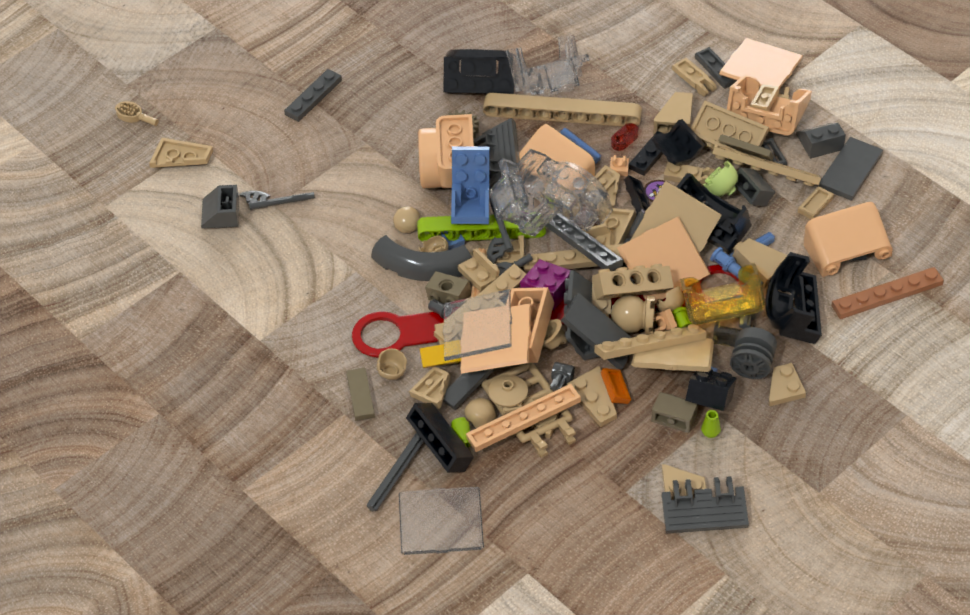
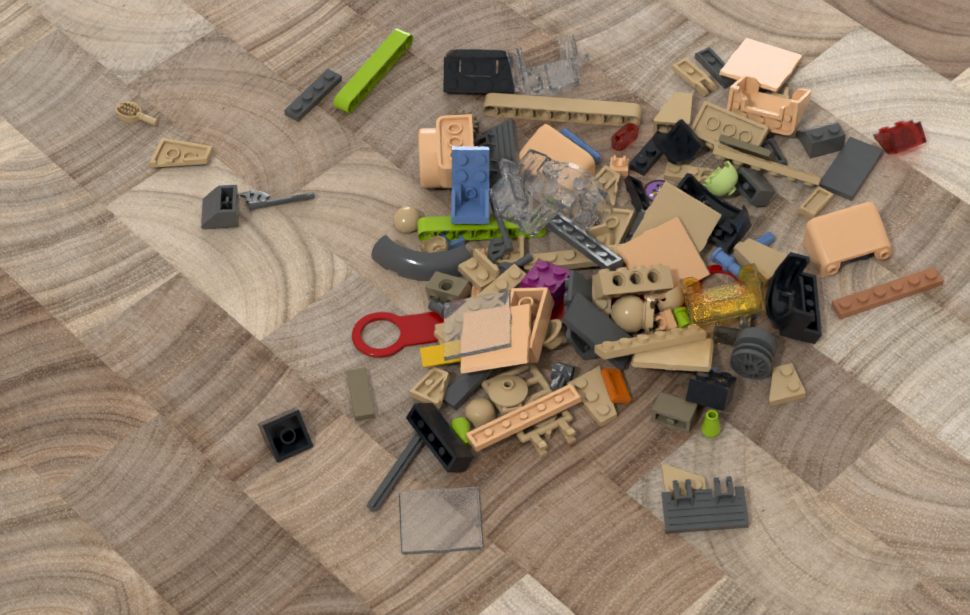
(285, 434): none -> black slope
(373, 71): none -> lime beam
(391, 364): tan hair -> none
(765, 97): tan plate -> none
(900, 136): none -> clear red slope

